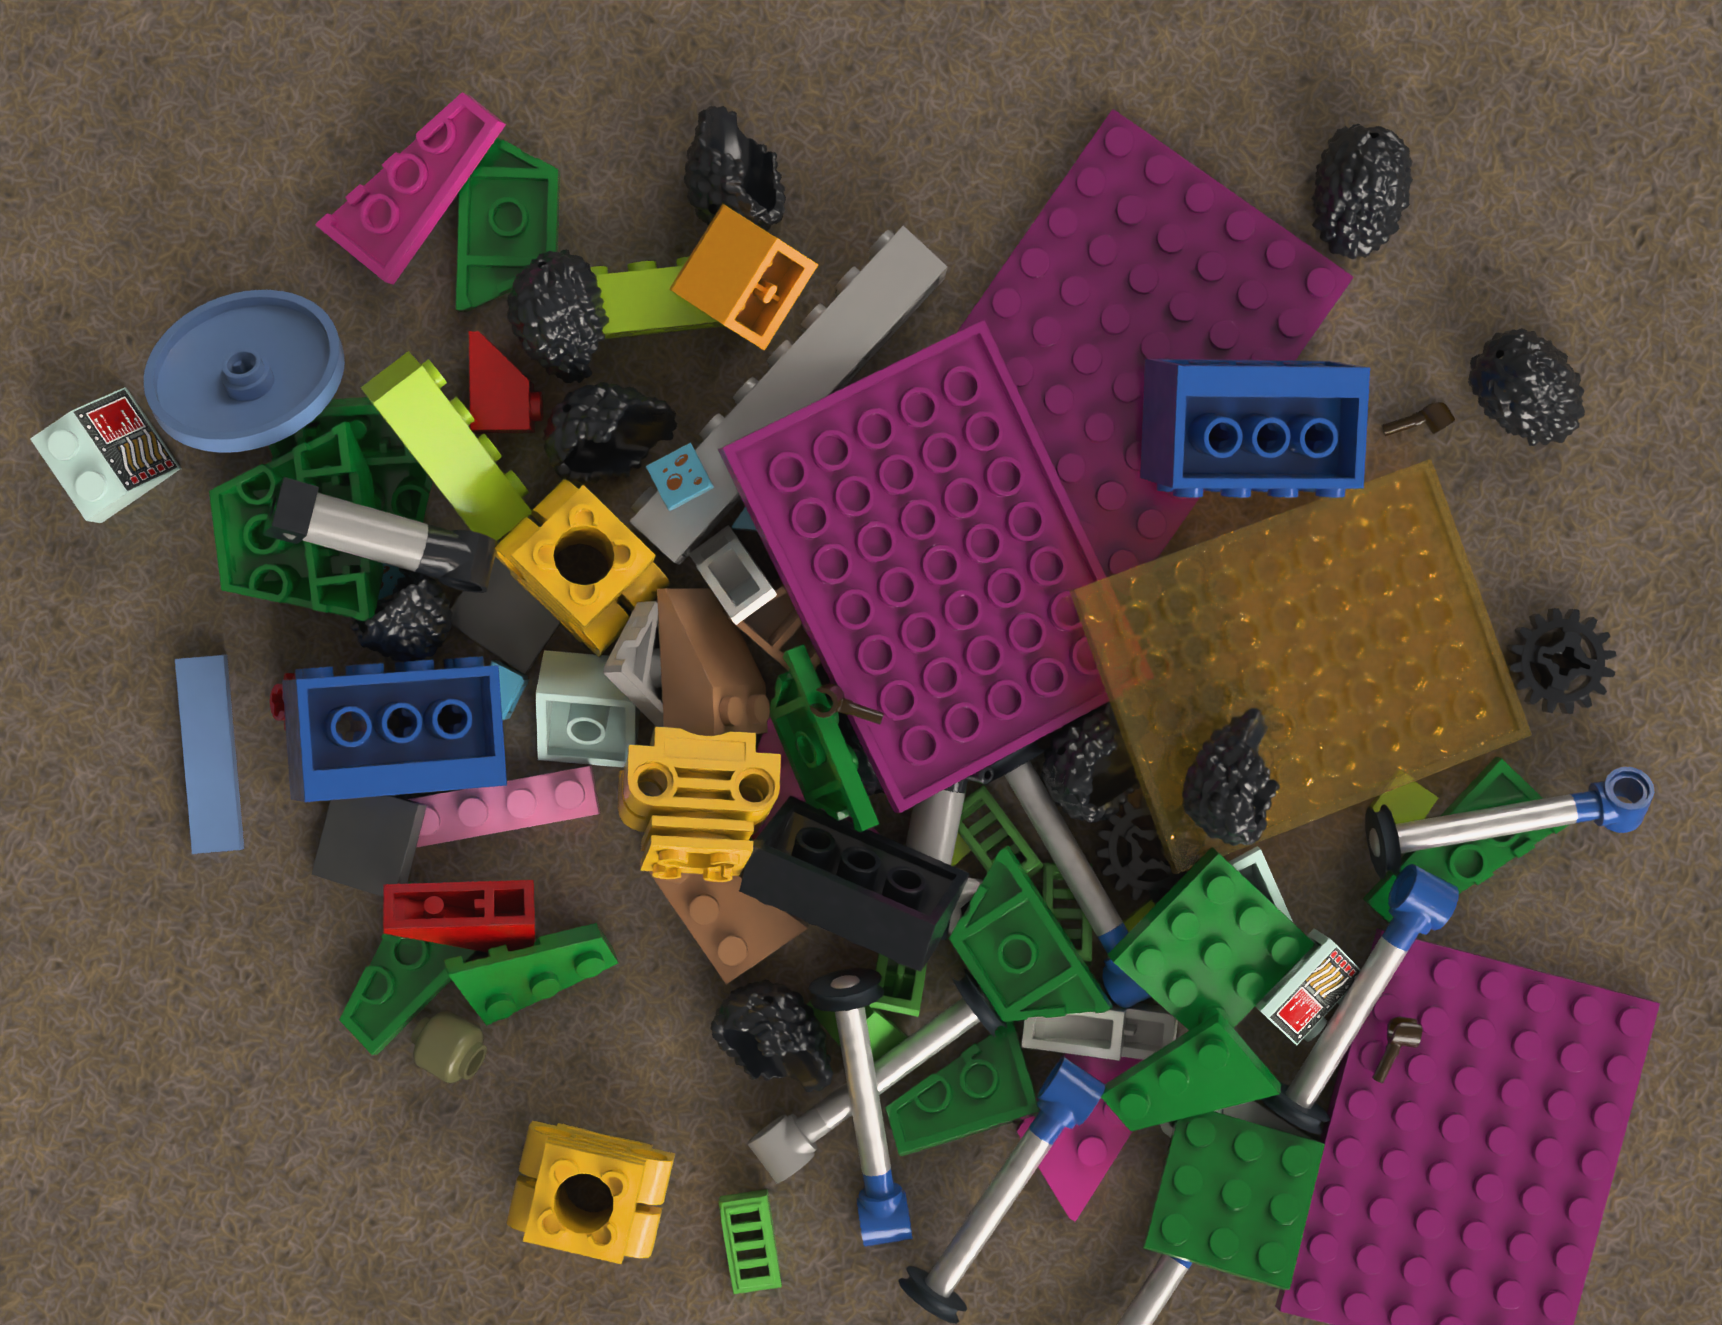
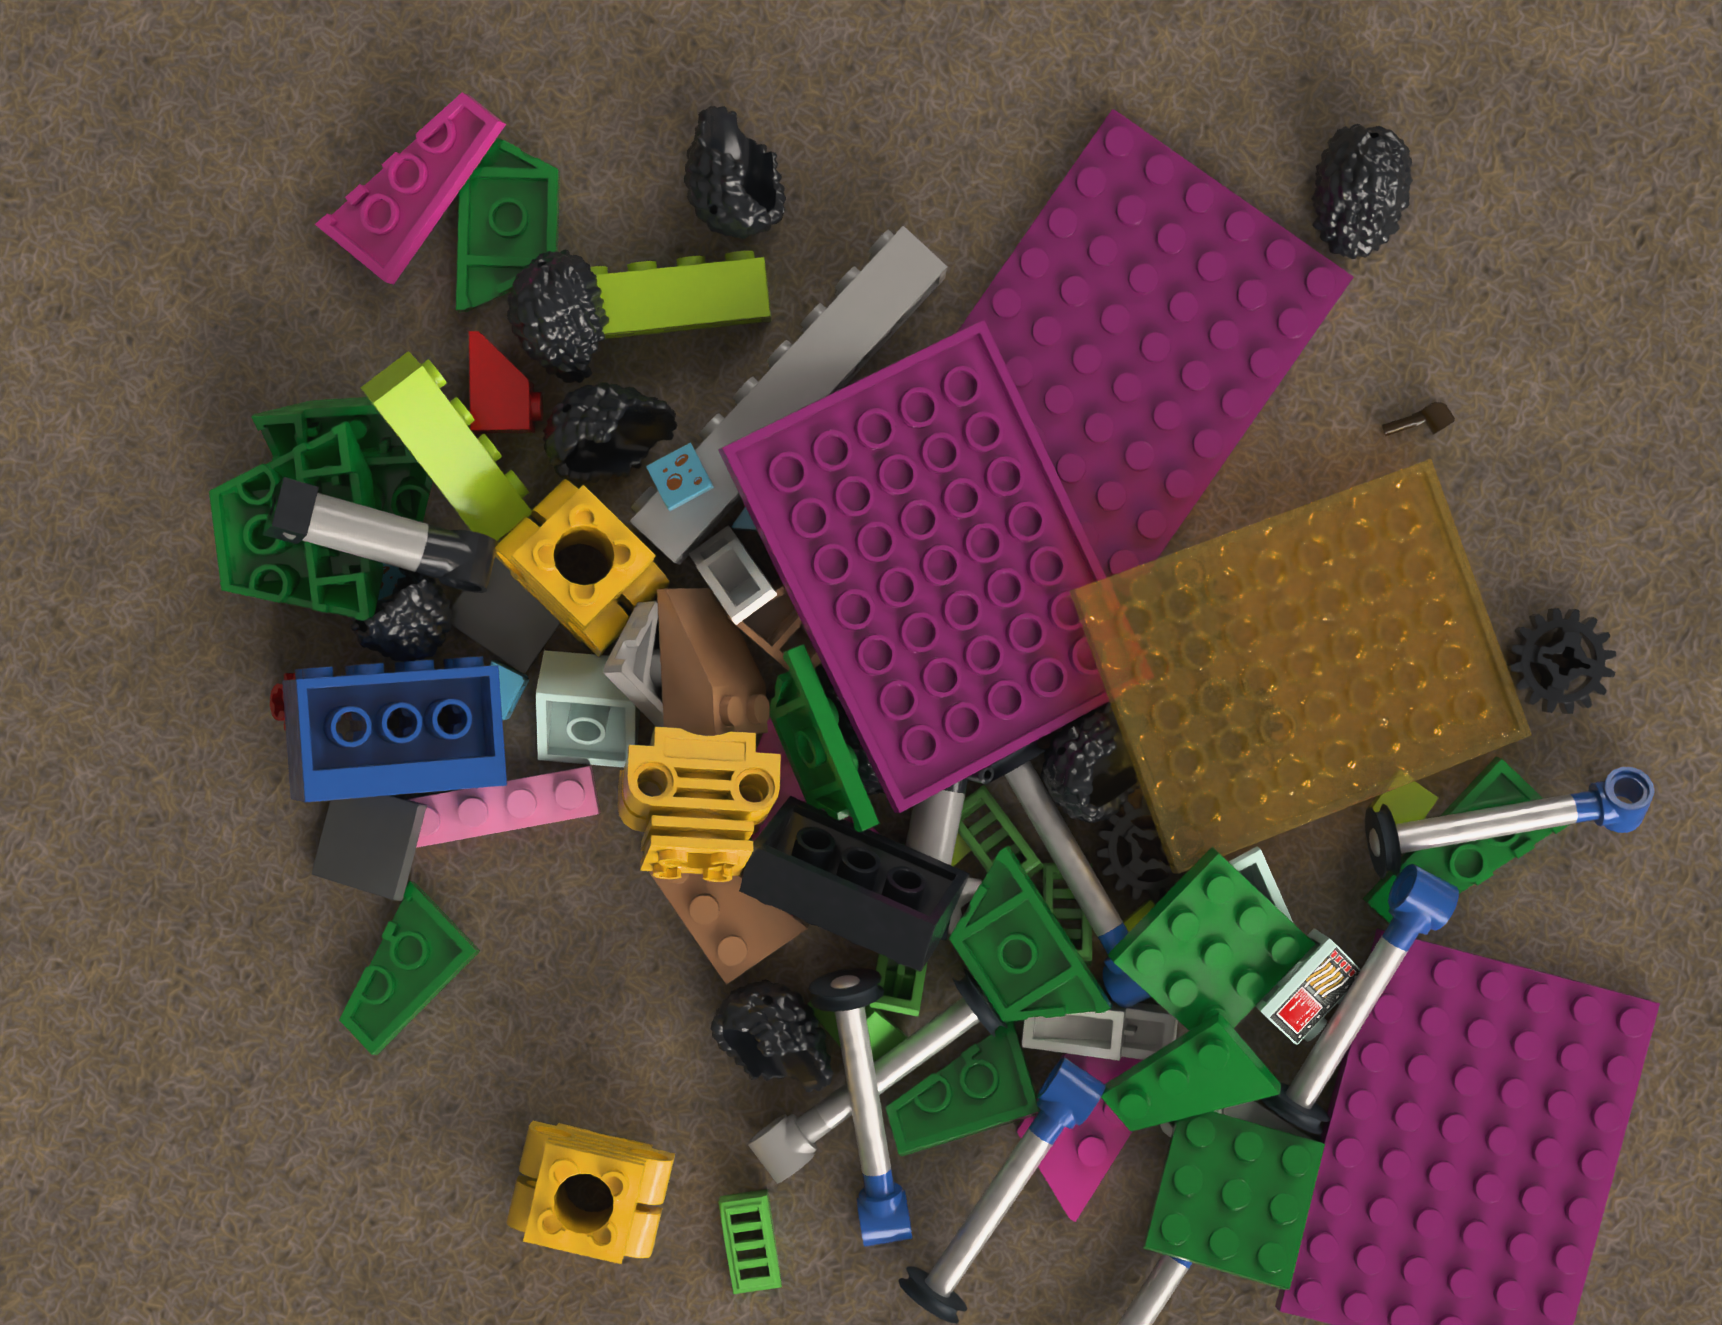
(105, 454): slope -> none
(209, 754): medium blue tile -> none
(244, 371): medium blue dish -> none
(448, 1047): olive head -> none
(462, 913): red slope -> none
(522, 977): green wing -> none
(743, 277): light orange slope -> none
(844, 706): dark brown hand -> none
(1229, 784): black piece -> none
(1254, 427): blue brick -> none
(1400, 1032): dark brown hand -> none
(1529, 389): black piece -> none

